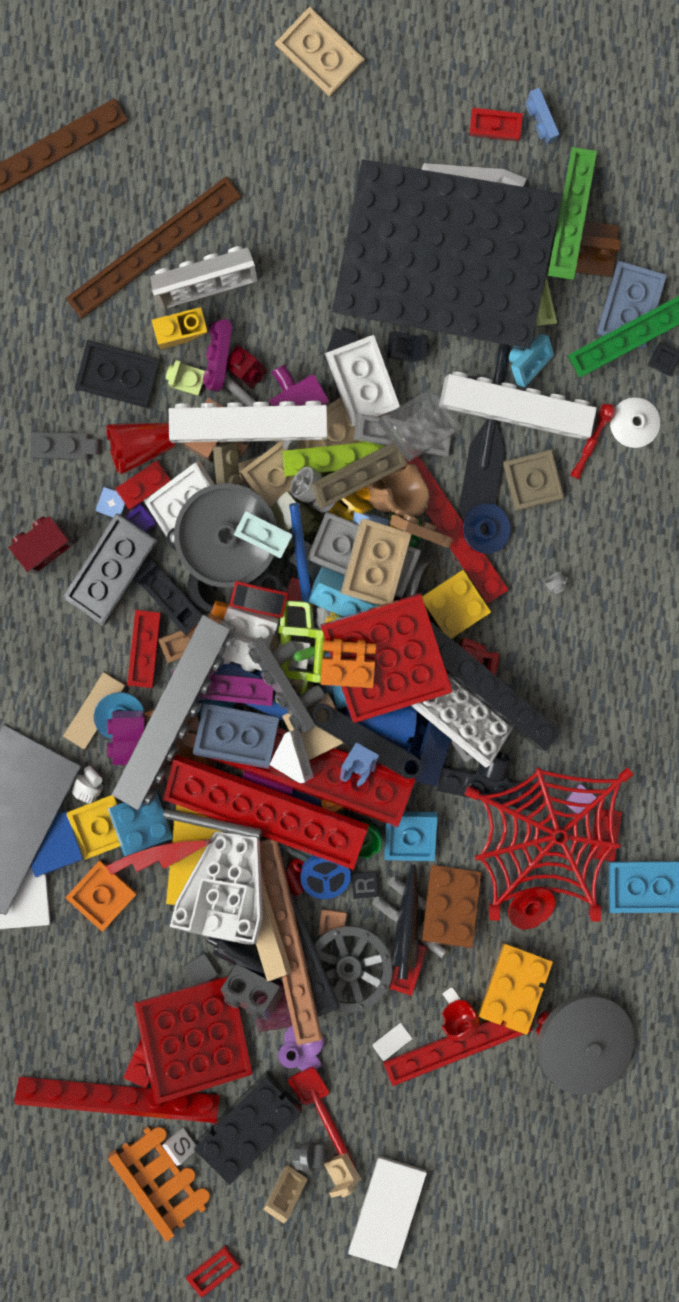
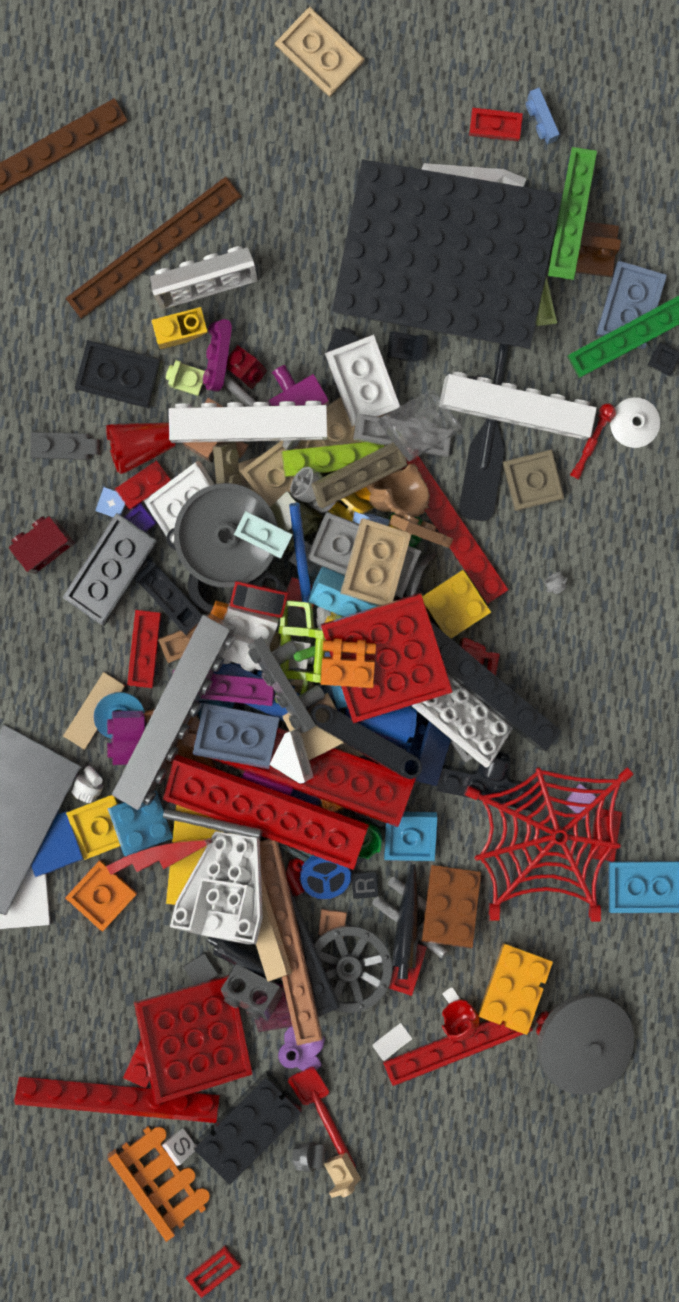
(285, 1194): tan tile -> none
(359, 761): medium blue hinge -> none
(387, 1212): white tile -> none
(497, 528): dark blue dish -> none
(529, 362): medium azure tile -> none
(531, 907): red dish -> none

